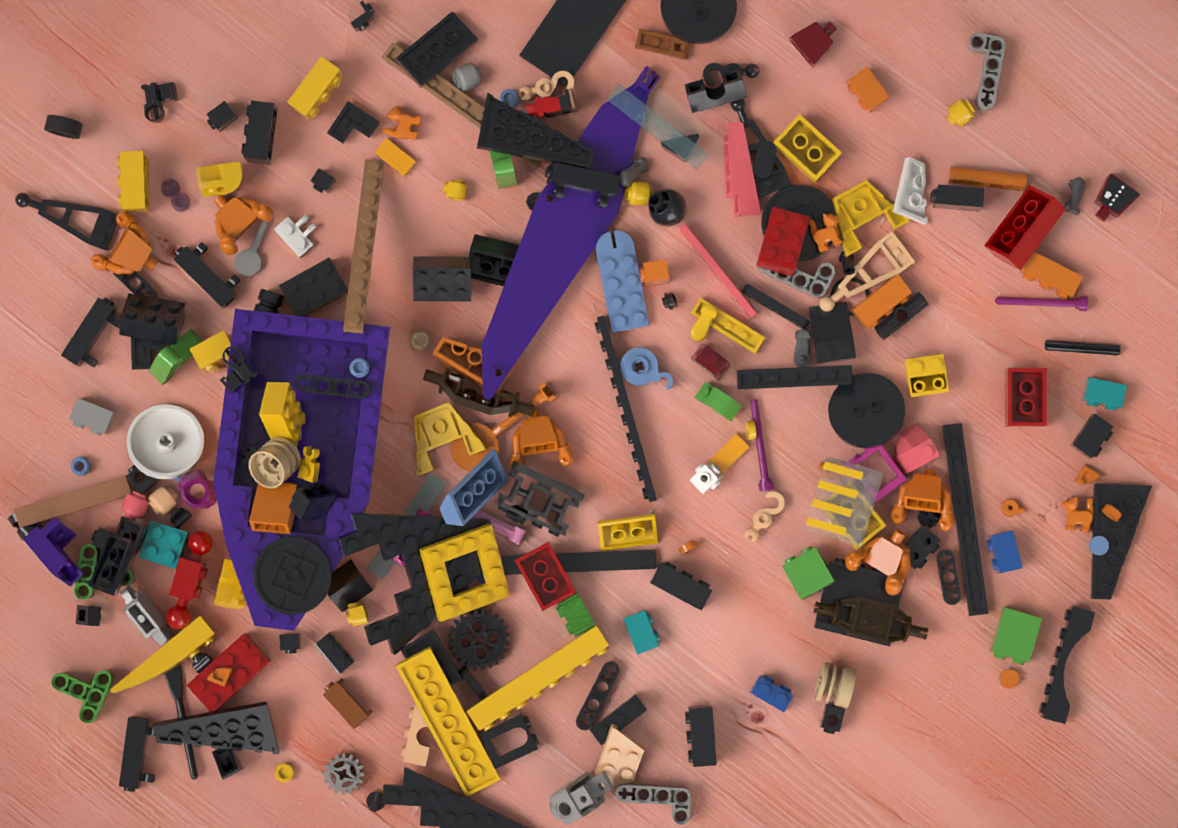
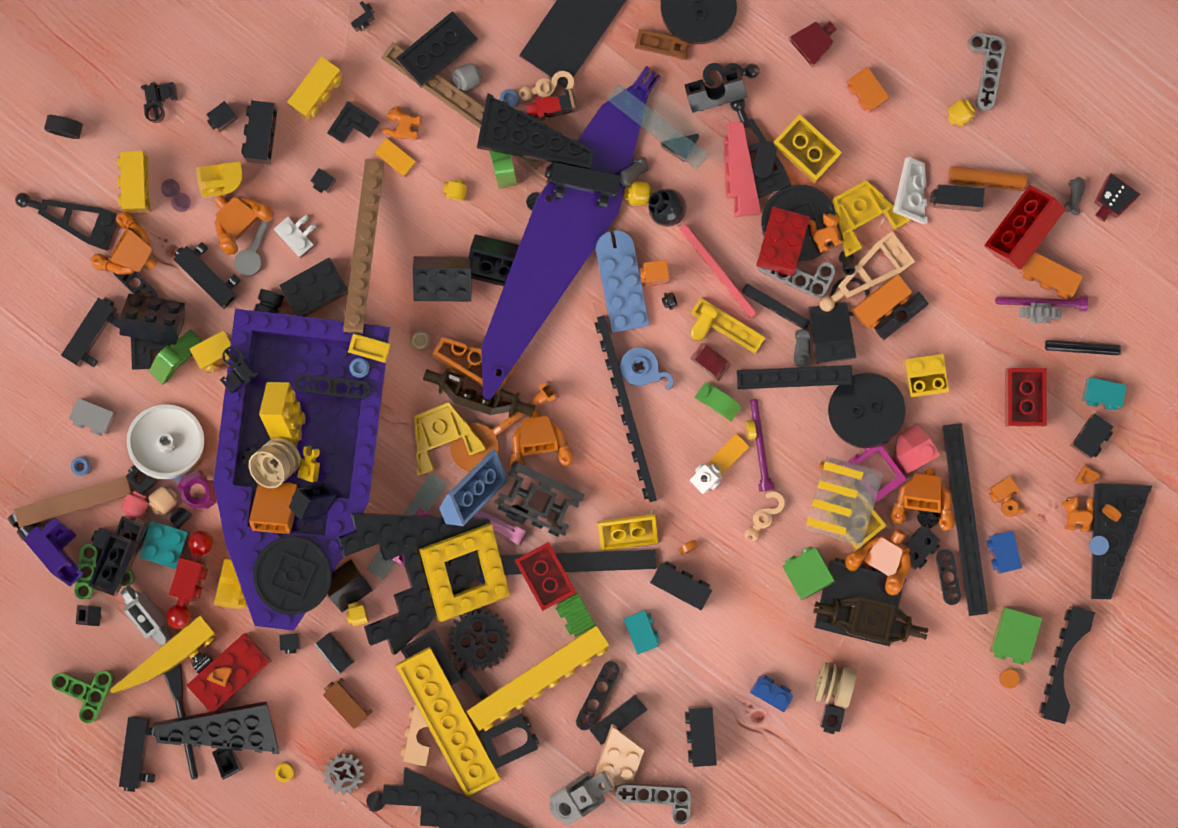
(369, 348): none -> yellow tile
(1003, 490): none -> orange brick
(1040, 313): none -> light grey gear

